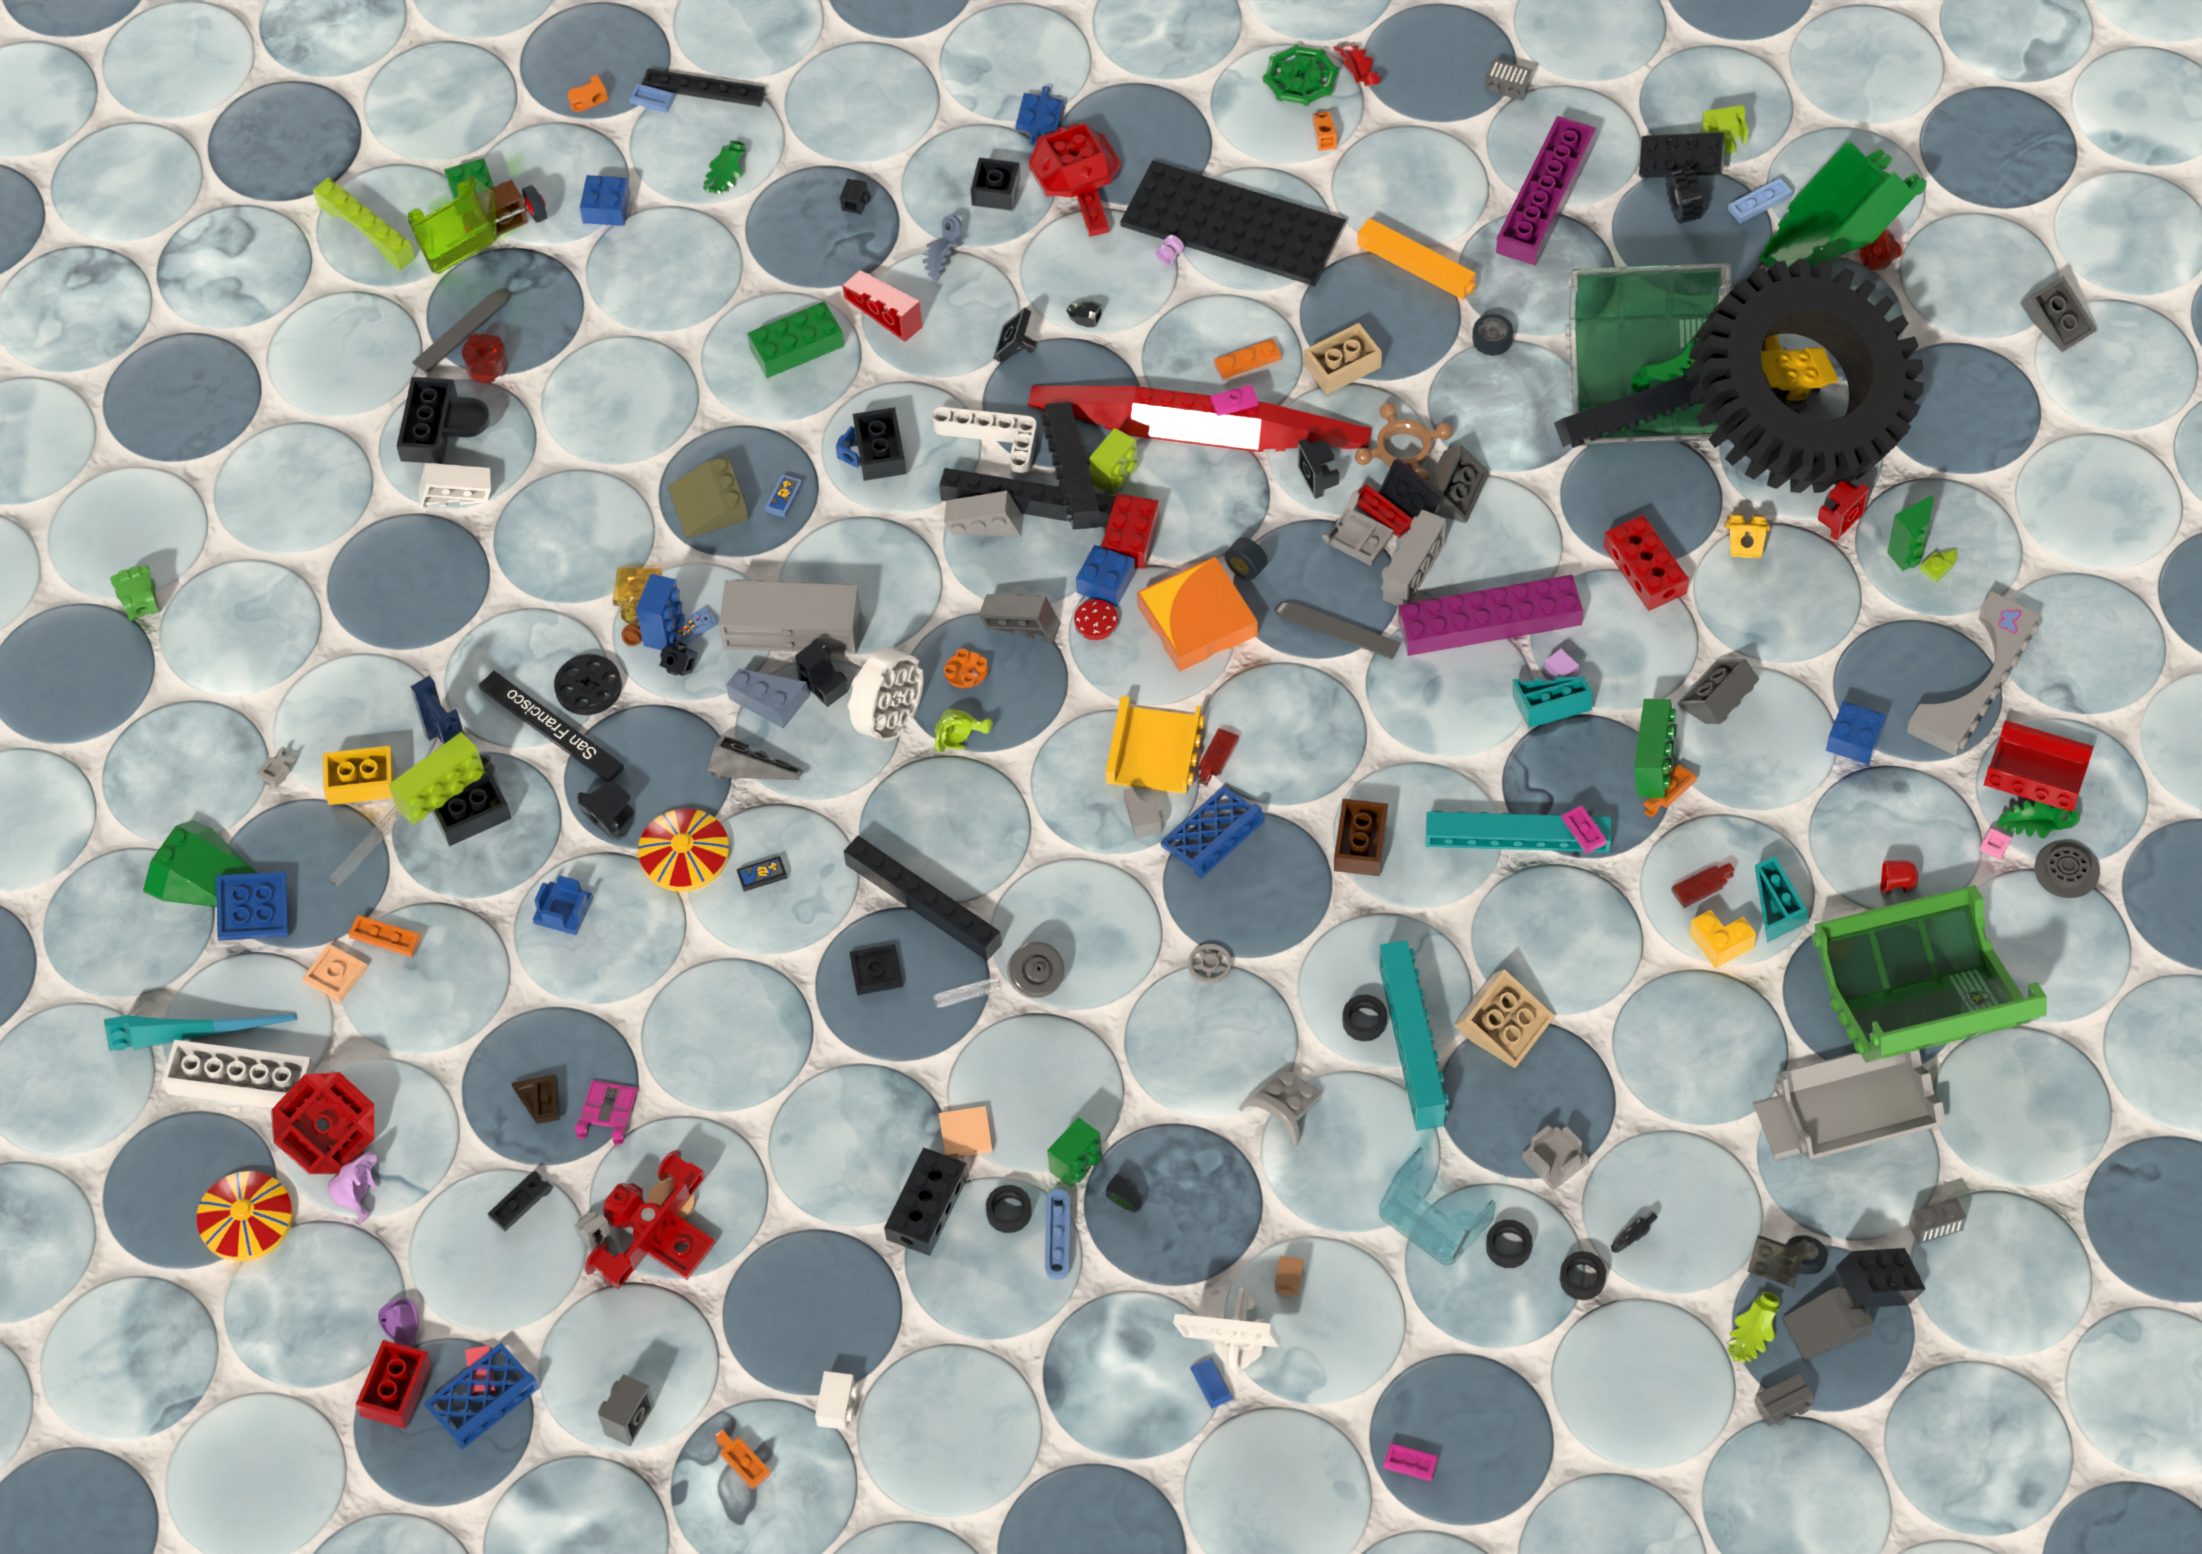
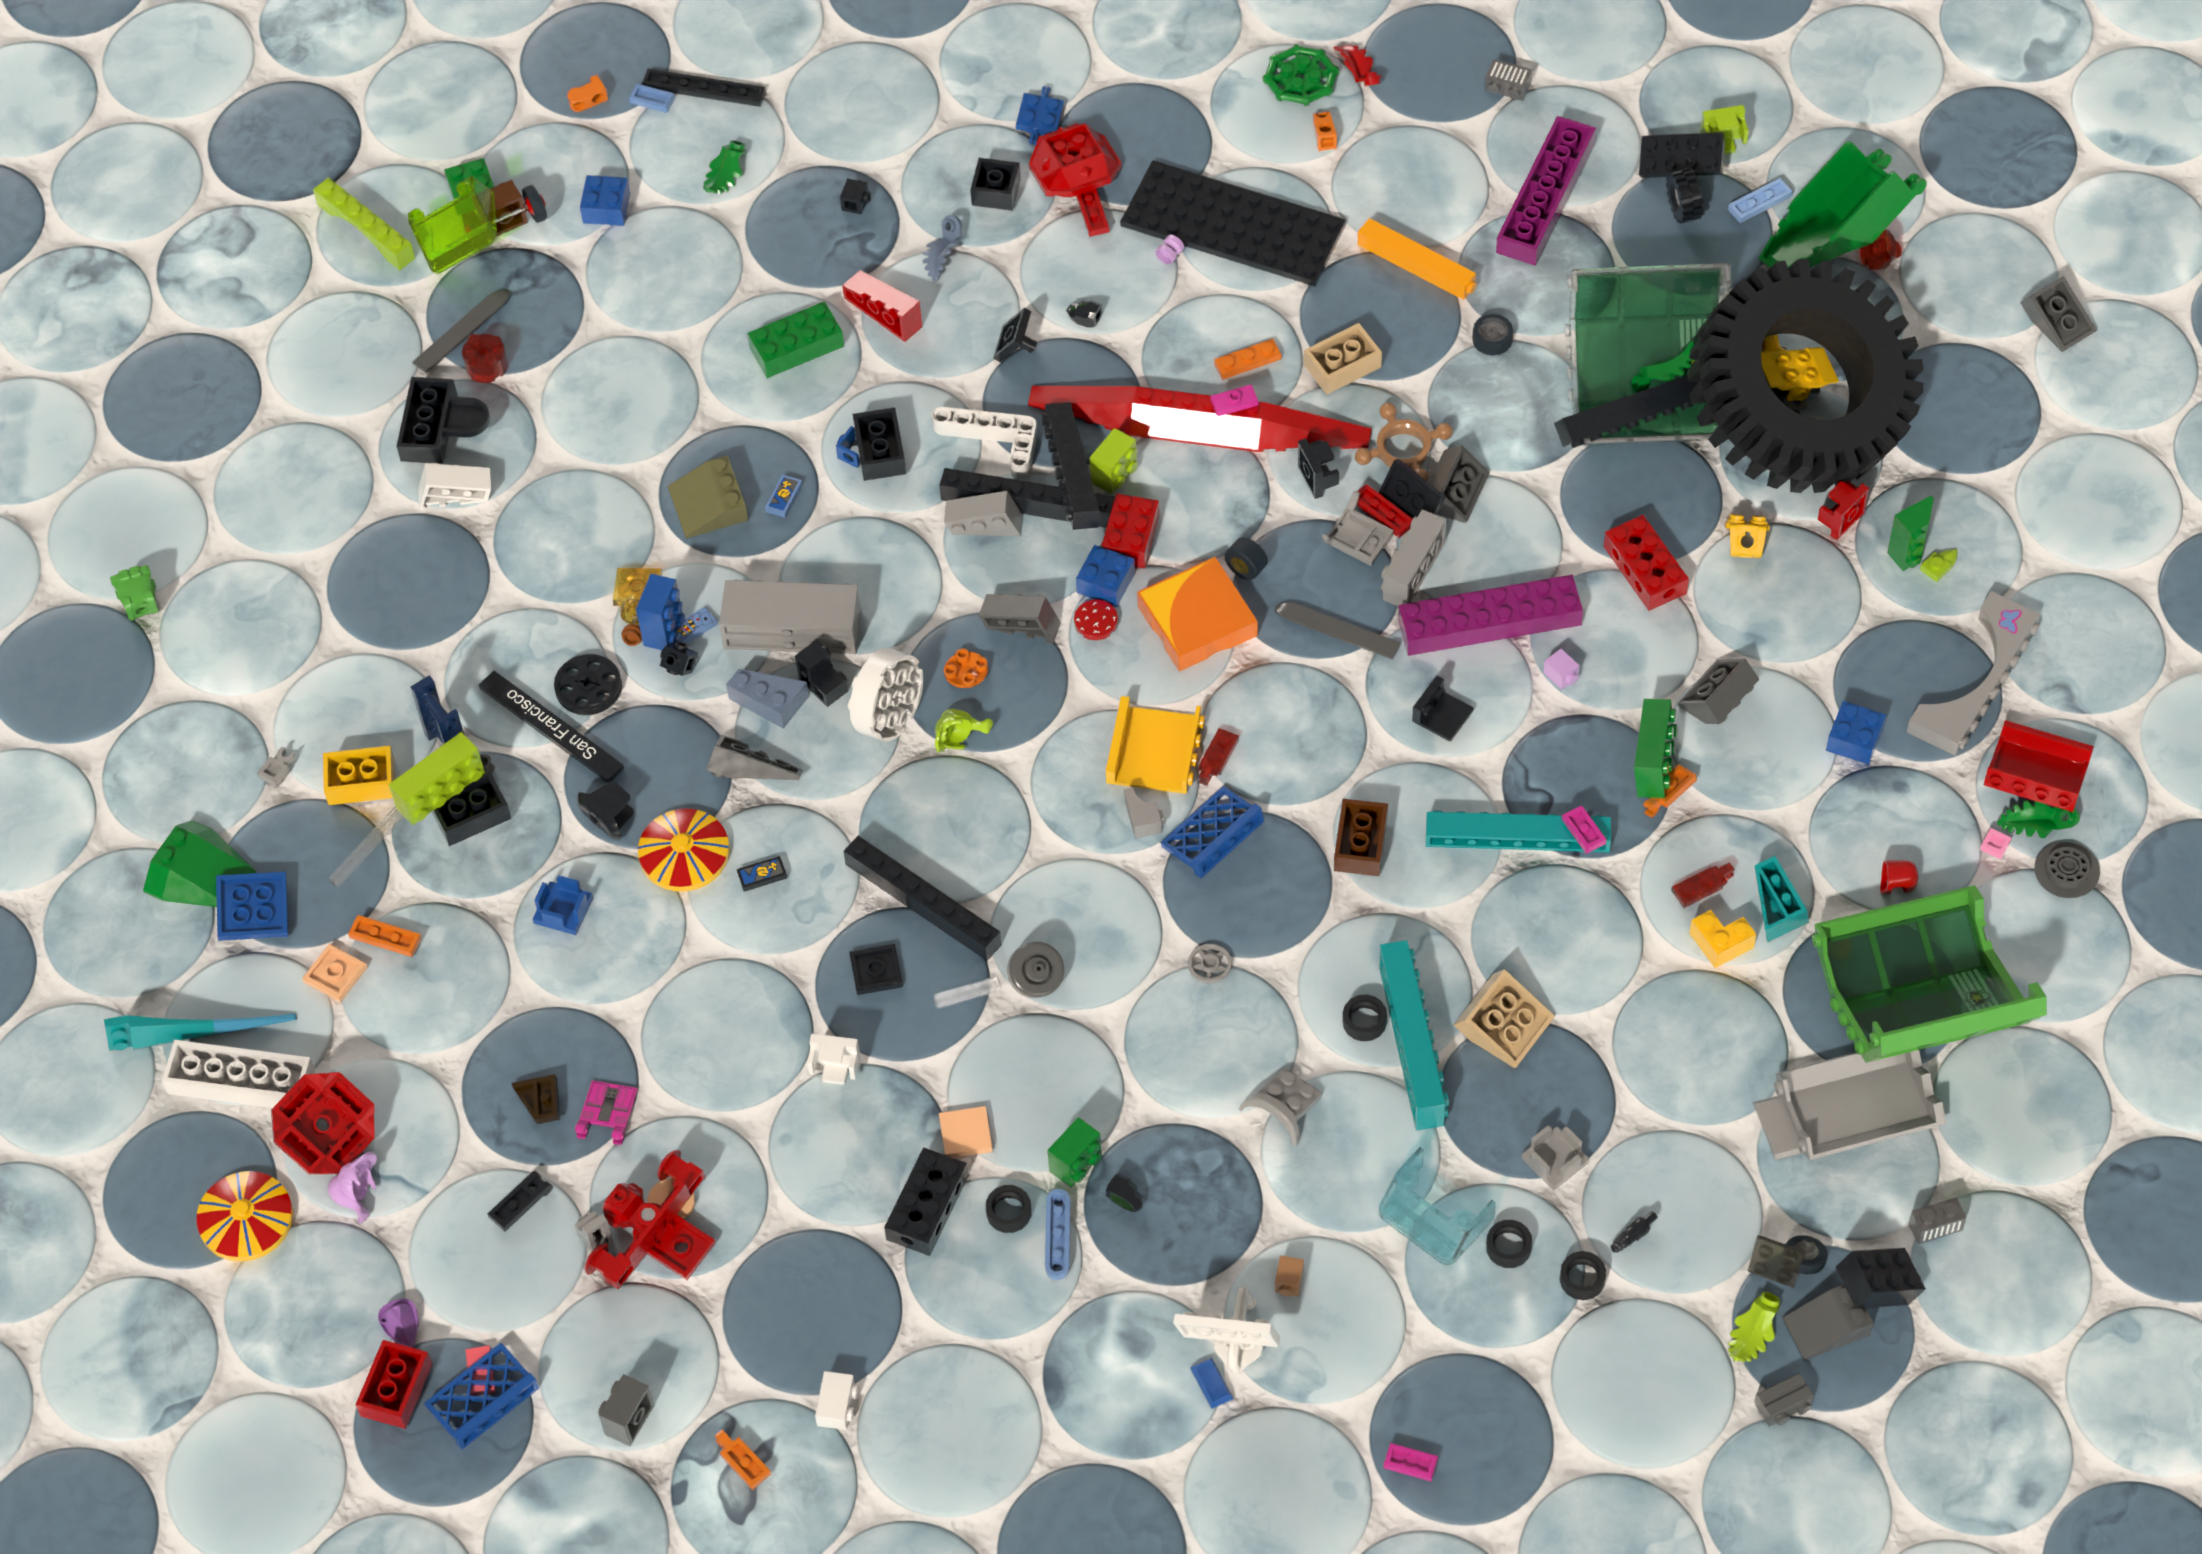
(836, 1055): none -> white panel
(1440, 711): none -> black bracket
(1551, 700): teal wedge -> none

